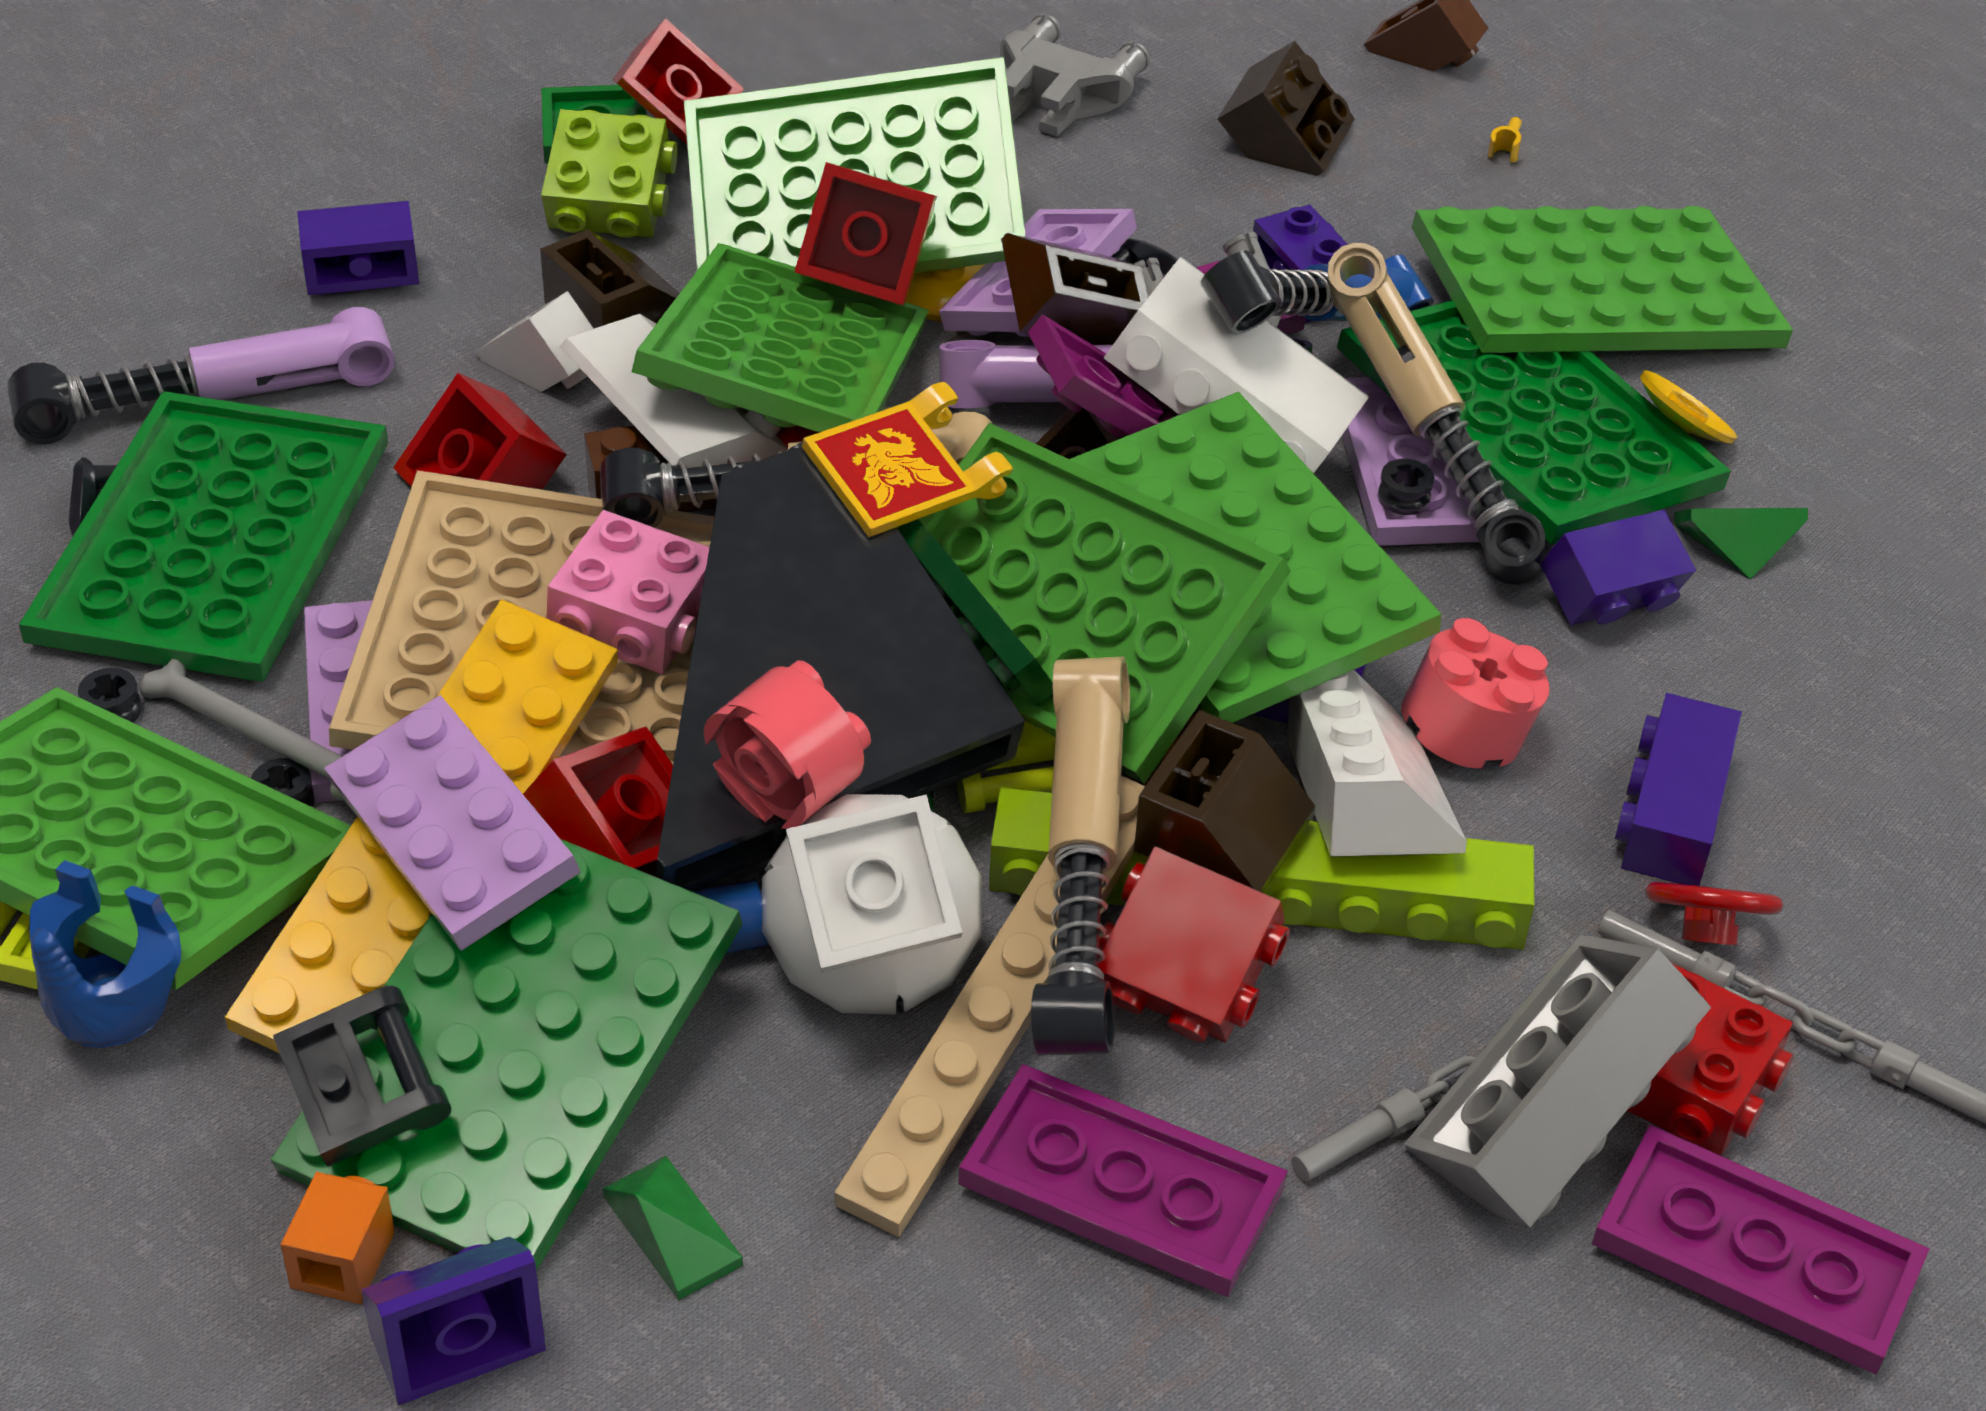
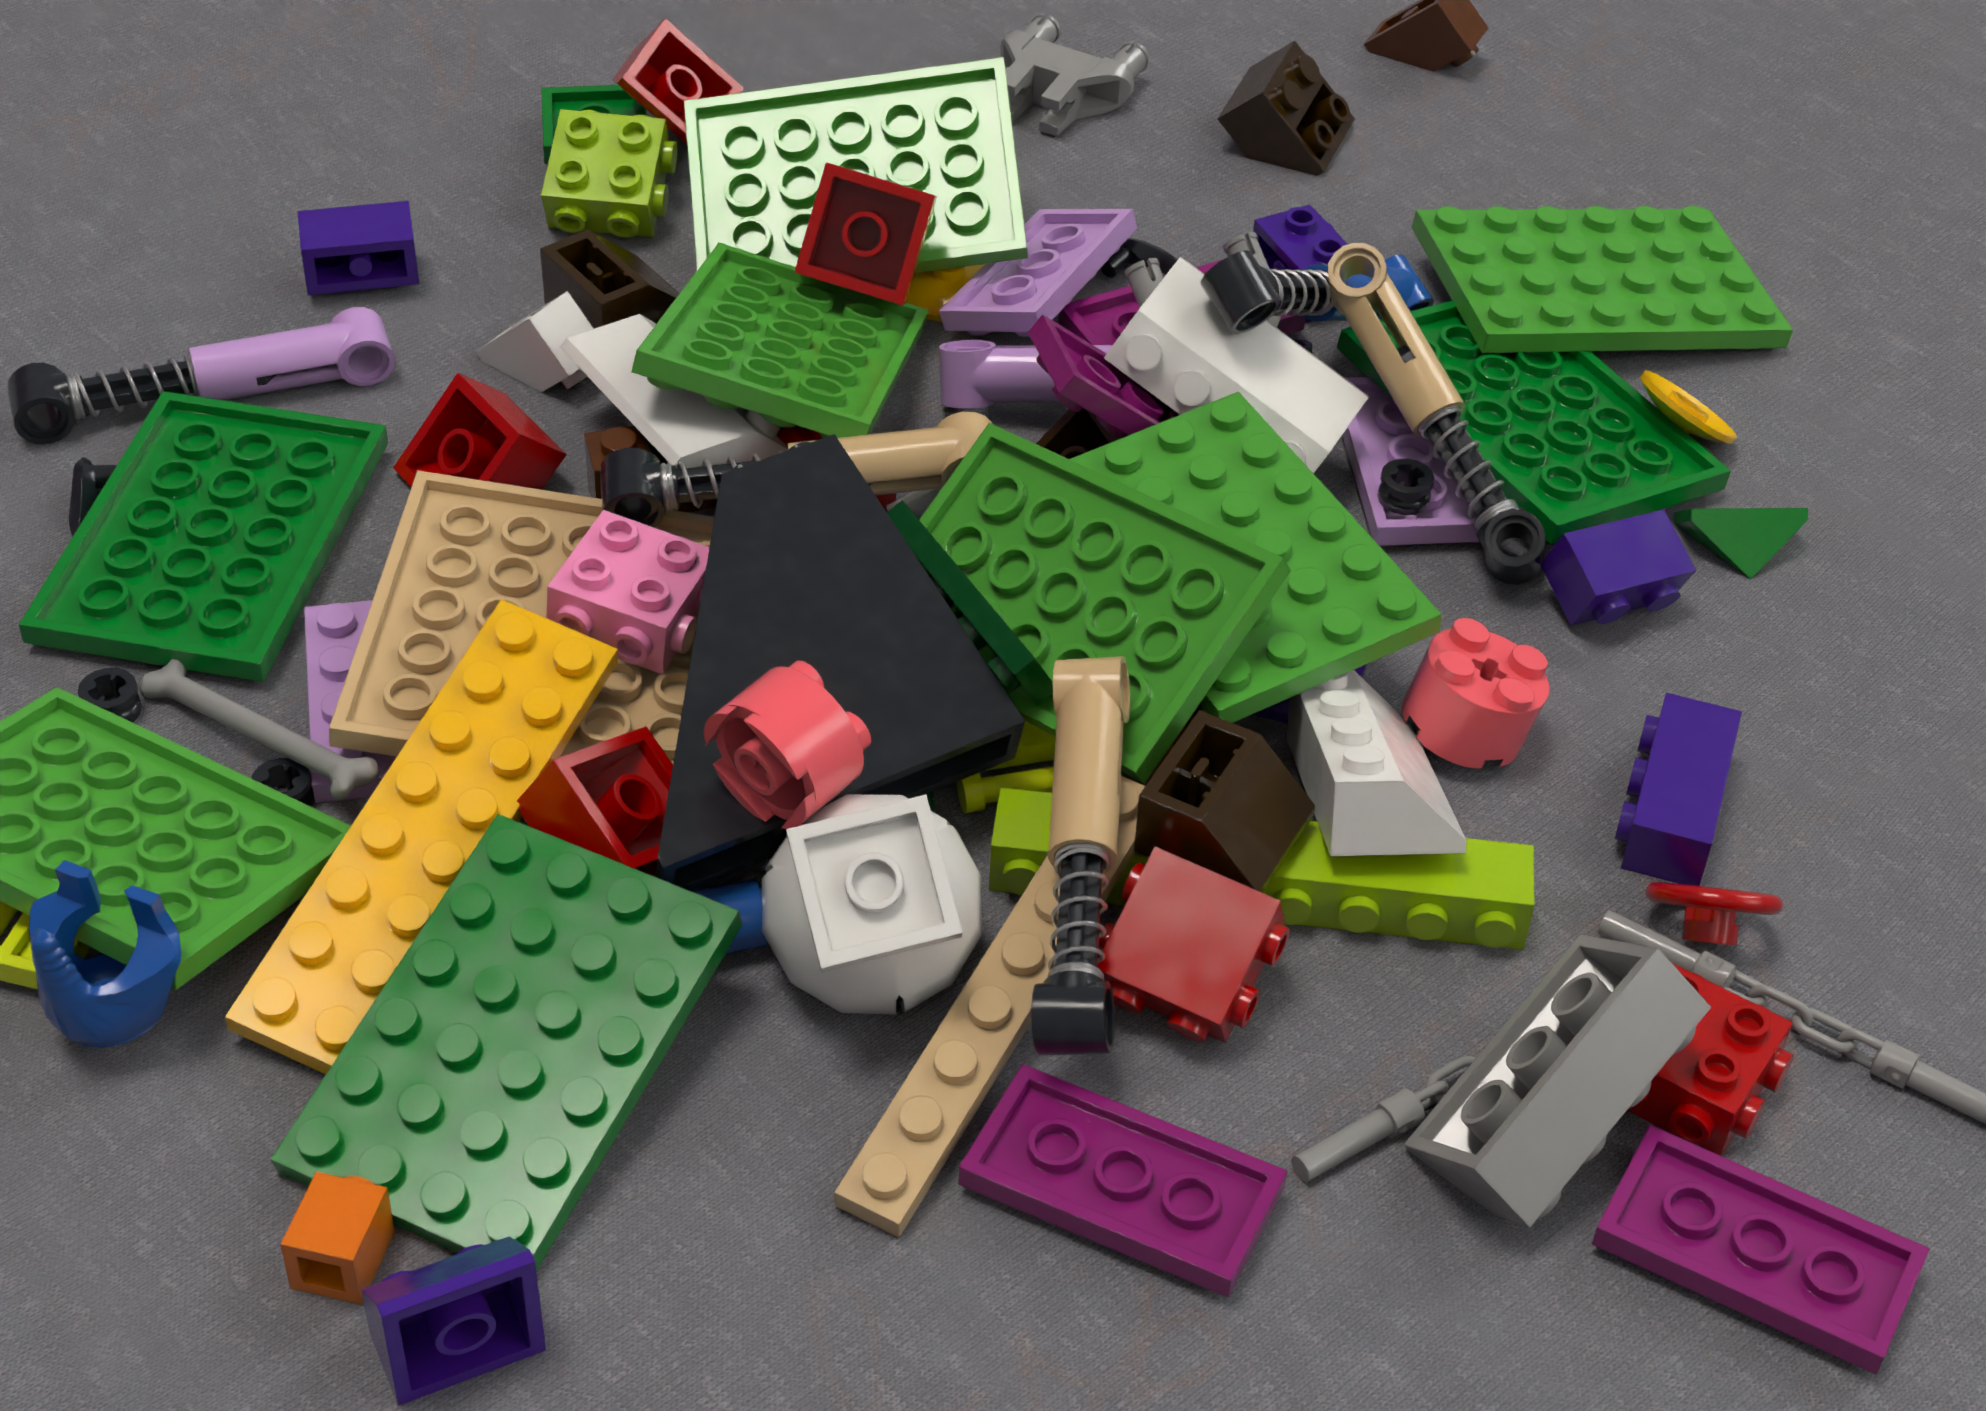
(338, 1084): black plate -> none
(452, 822): lavender plate -> none
(672, 1227): green slope -> none
(896, 468): flag -> none
(1072, 287): dark brown slope -> none
(1507, 139): yellow hand -> none

